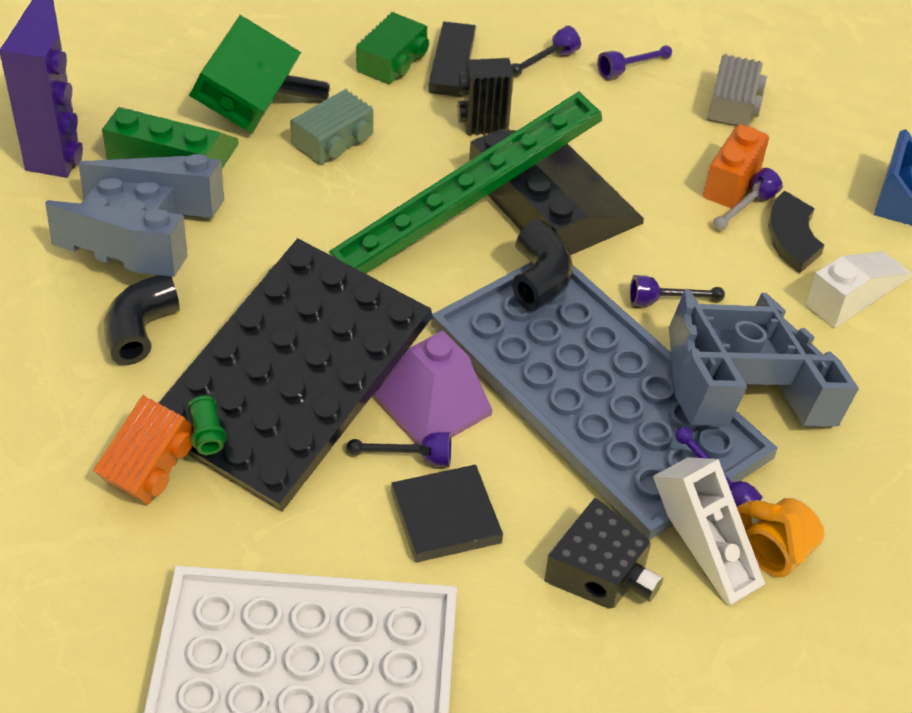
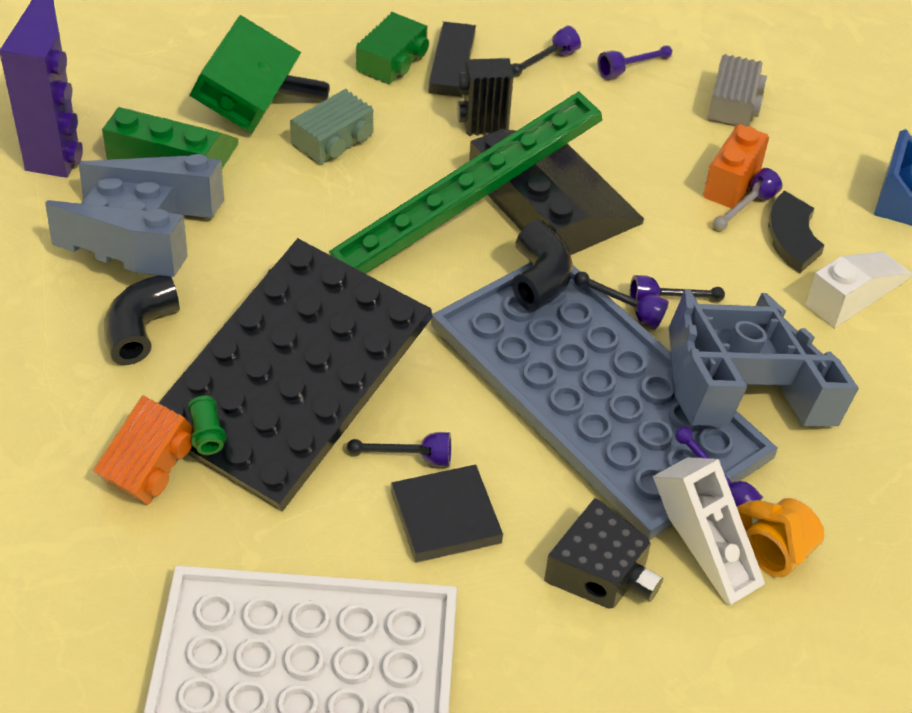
(434, 390): medium lavender slope -> none
(648, 310): none -> hinge

